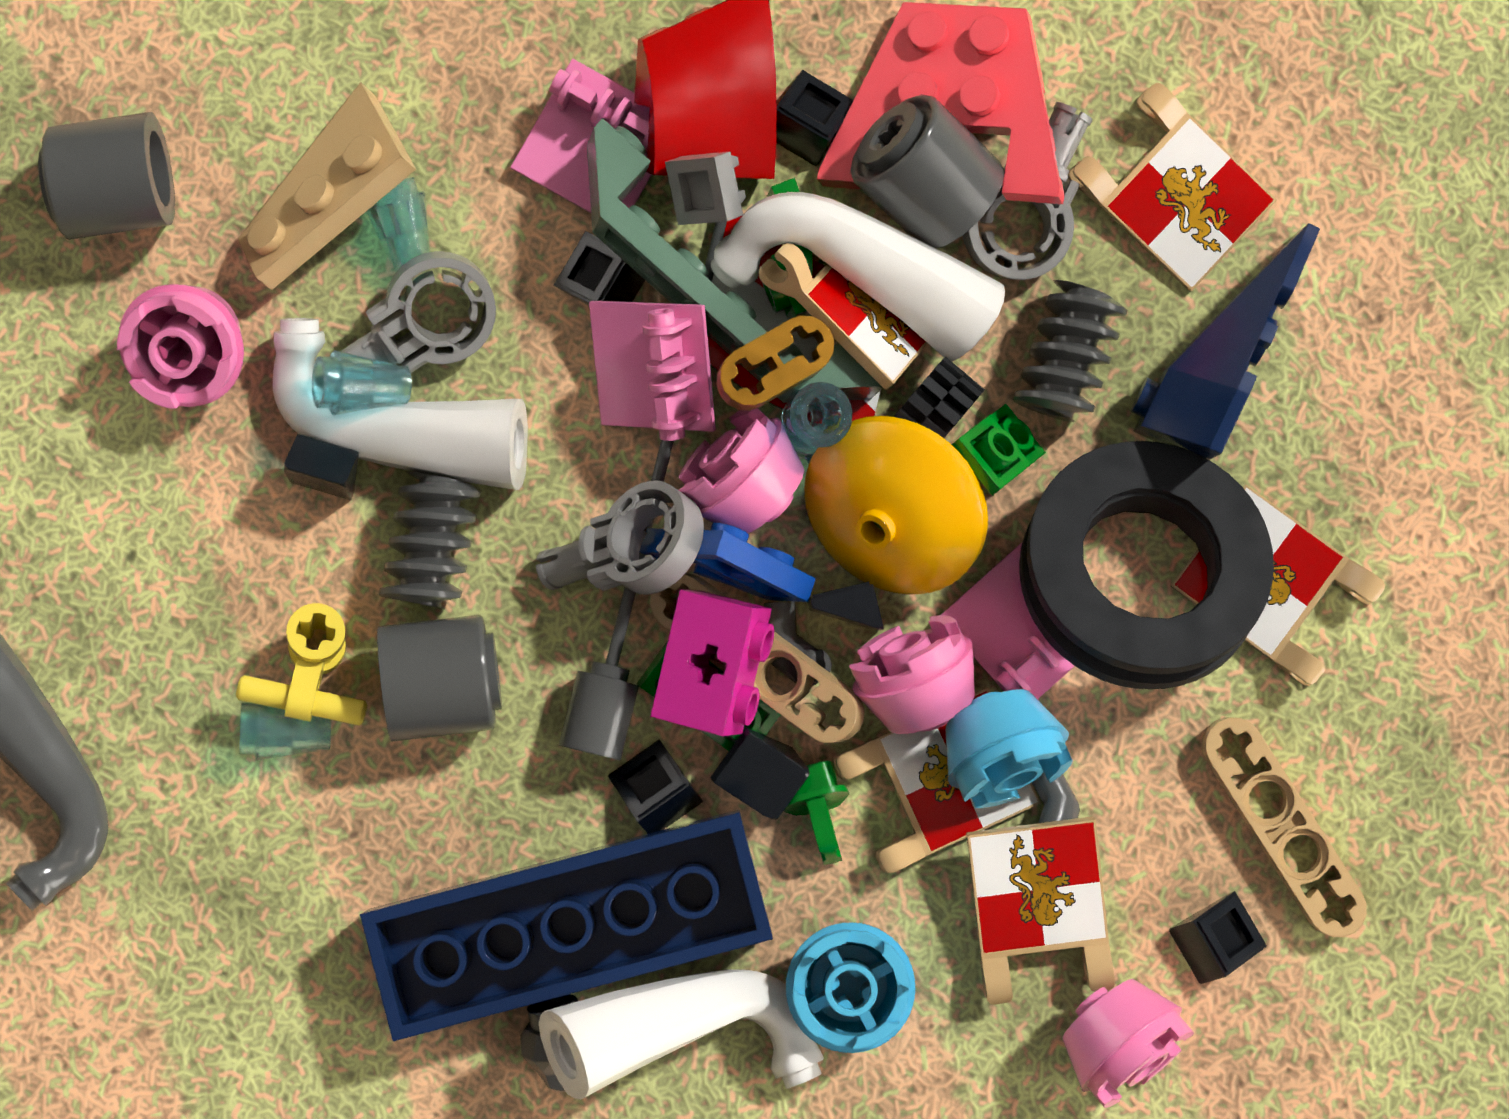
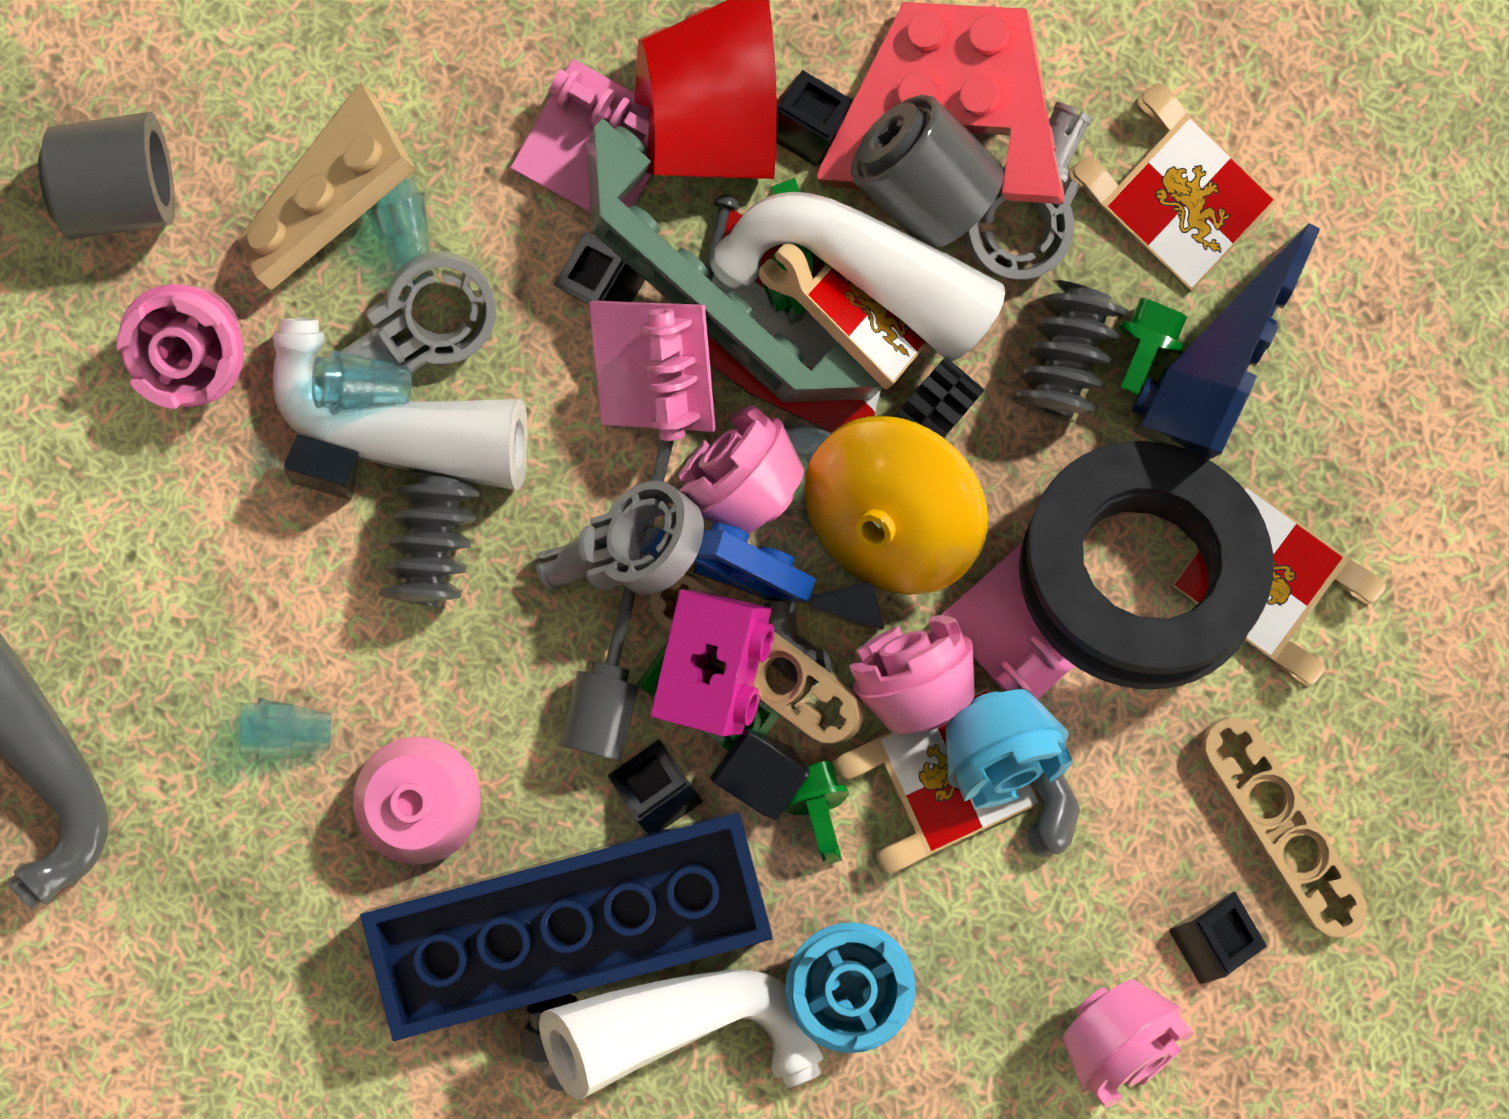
(302, 697): light yellow piece -> none
(416, 800): none -> bright pink cone
(438, 677): dark grey piece -> none
(705, 188): light grey tile -> none
(766, 349): pearl gold beam -> none
(829, 412): clear light blue cone -> none
(999, 448): green slope -> none
(1037, 894): flag -> none
(1155, 327): none -> green piece

